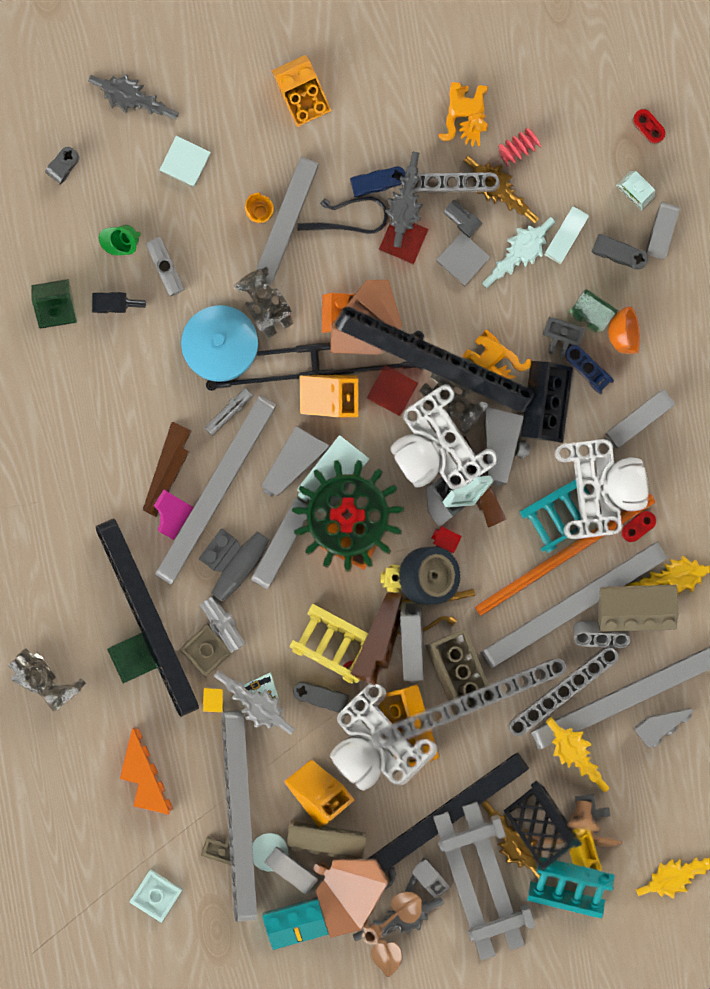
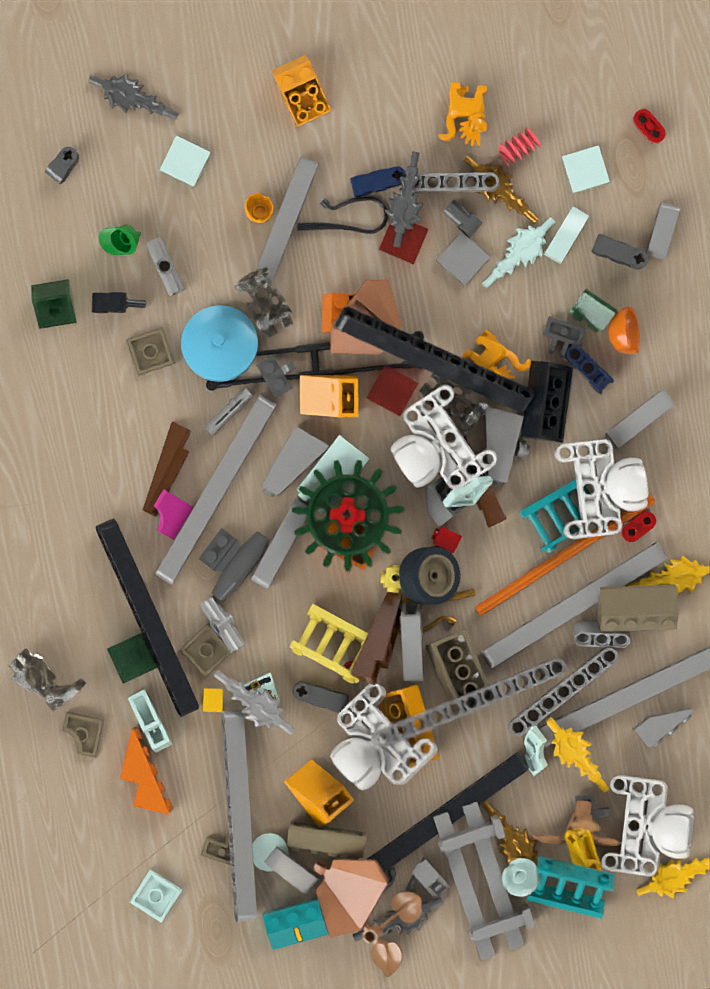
(85, 731): none -> dark tan tile
(150, 351): none -> dark tan tile
(150, 721): none -> light aqua slope
(275, 375): none -> dark grey plate
(521, 877): none -> light aqua tile
(534, 751): none -> light aqua tile
(551, 812): black fence -> none
(585, 169): none -> light aqua tile
(637, 189): light aqua torso -> none
(668, 829): none -> white beam

